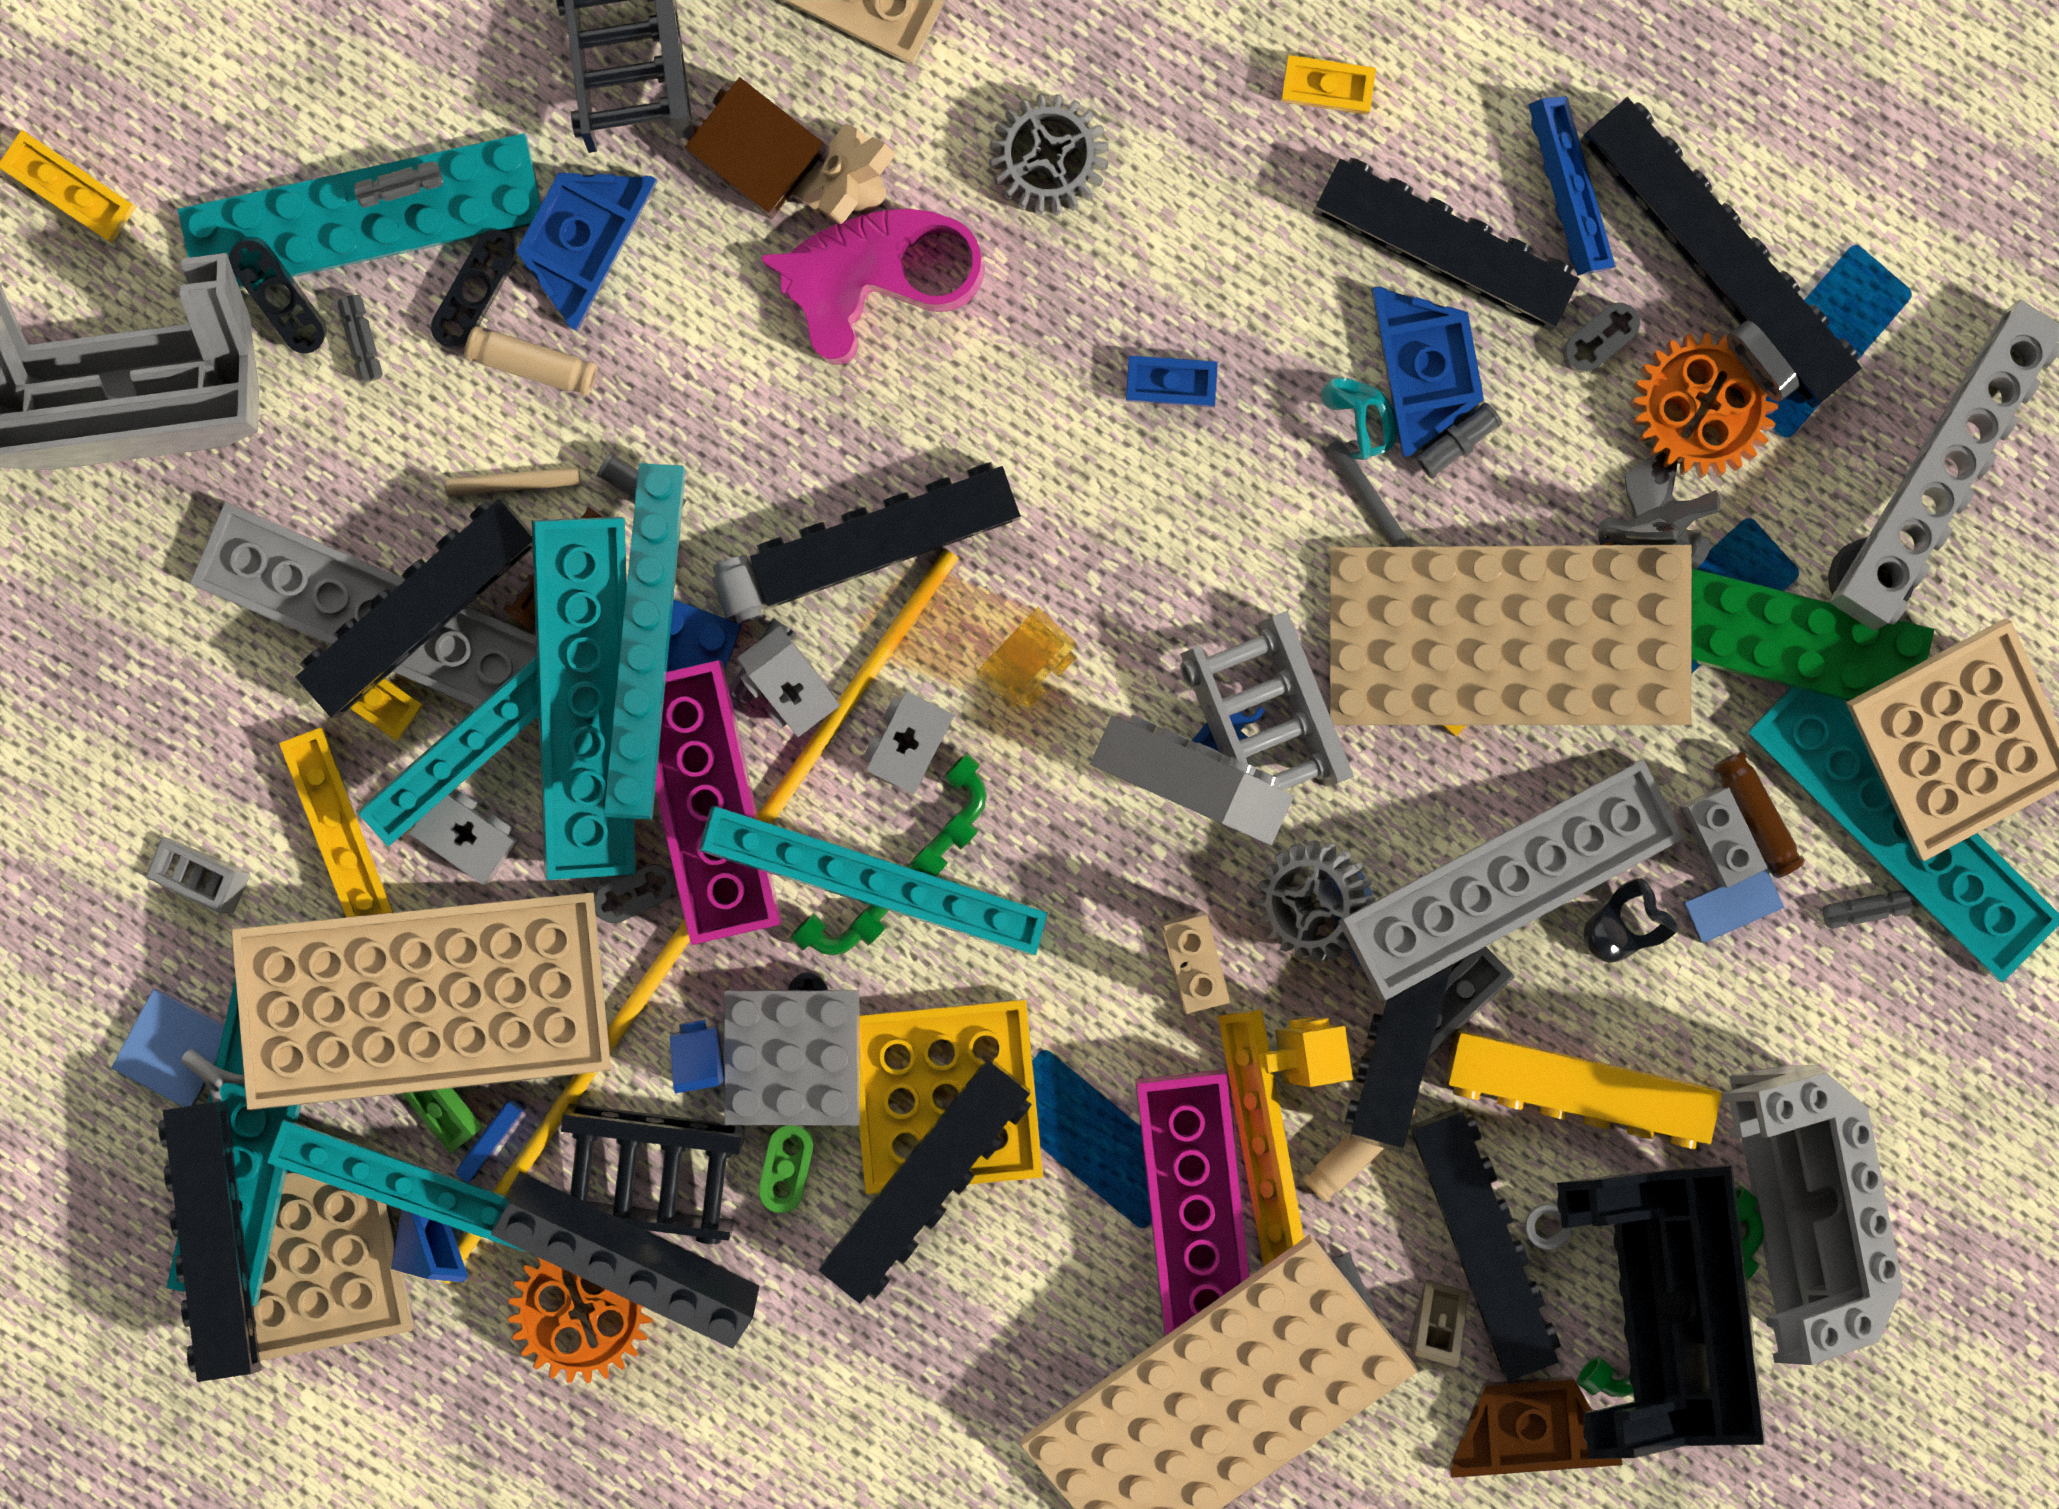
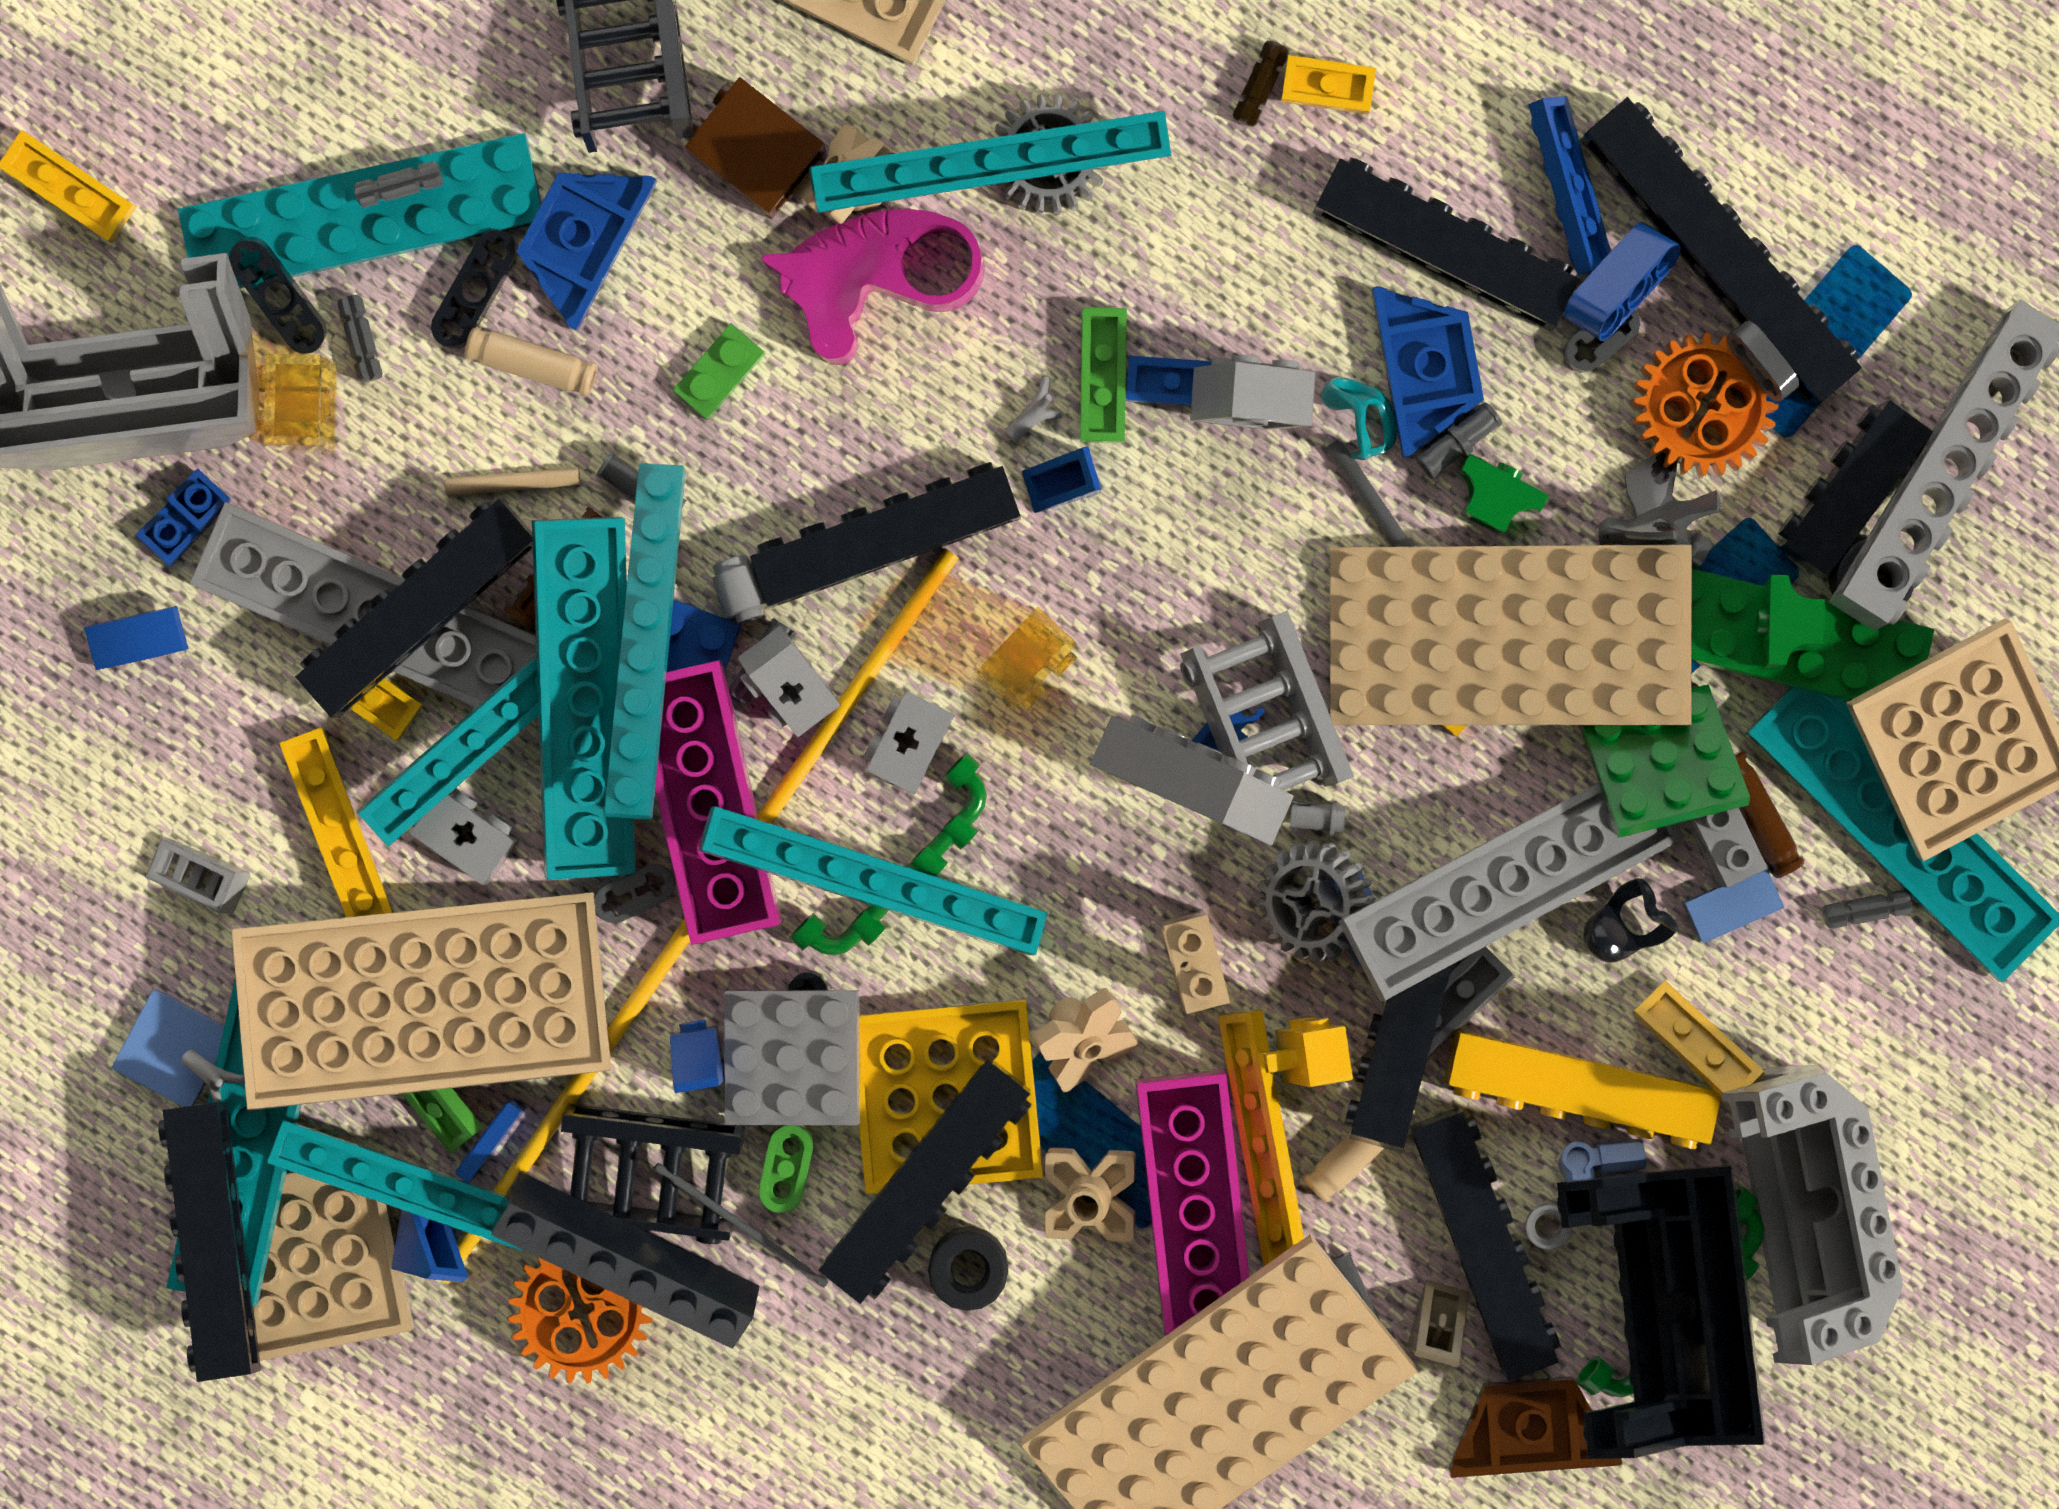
(136, 638): none -> blue slope
(183, 518): none -> blue slope
(298, 403): none -> clear yellow brick
(719, 371): none -> bright green plate
(745, 1228): none -> dark grey piece
(968, 1296): none -> black tyre
(989, 161): none -> teal plate
(1034, 412): none -> light grey bar
(1062, 480): none -> blue slope
(1075, 1209): none -> tan plant
(1081, 1035): none -> tan plant
(1103, 375): none -> bright green plate
(1253, 393): none -> light grey brick
(1260, 83): none -> dark brown axle
(1318, 816): none -> light grey pin
(1497, 494): none -> green brick
(1581, 1160): none -> medium blue bar
(1622, 281): none -> blue beam
(1666, 771): none -> green plate
(1697, 1040): none -> yellow plate
(1787, 623): none -> green brick
(1853, 489): none -> black brick

